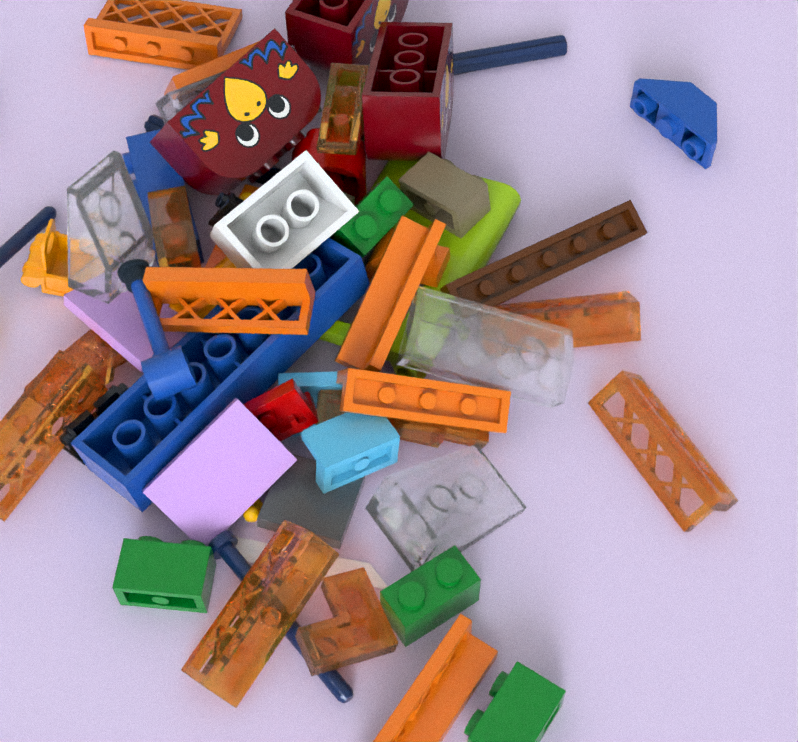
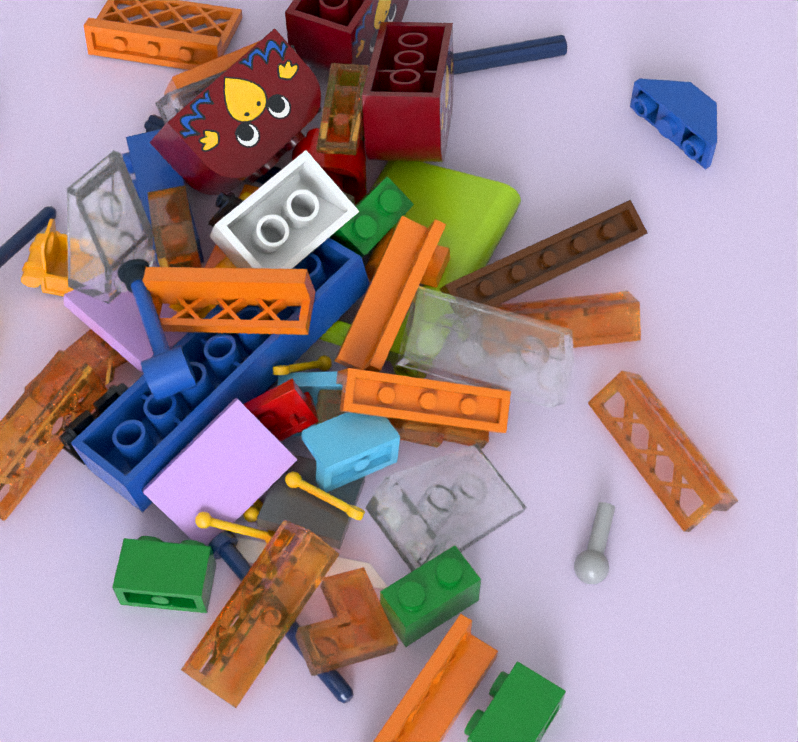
(204, 520): none -> yellow hinge
(295, 480): none -> yellow hinge
(323, 363): none -> yellow hinge
(446, 194): dark tan brick -> none
(592, 565): none -> light grey bar

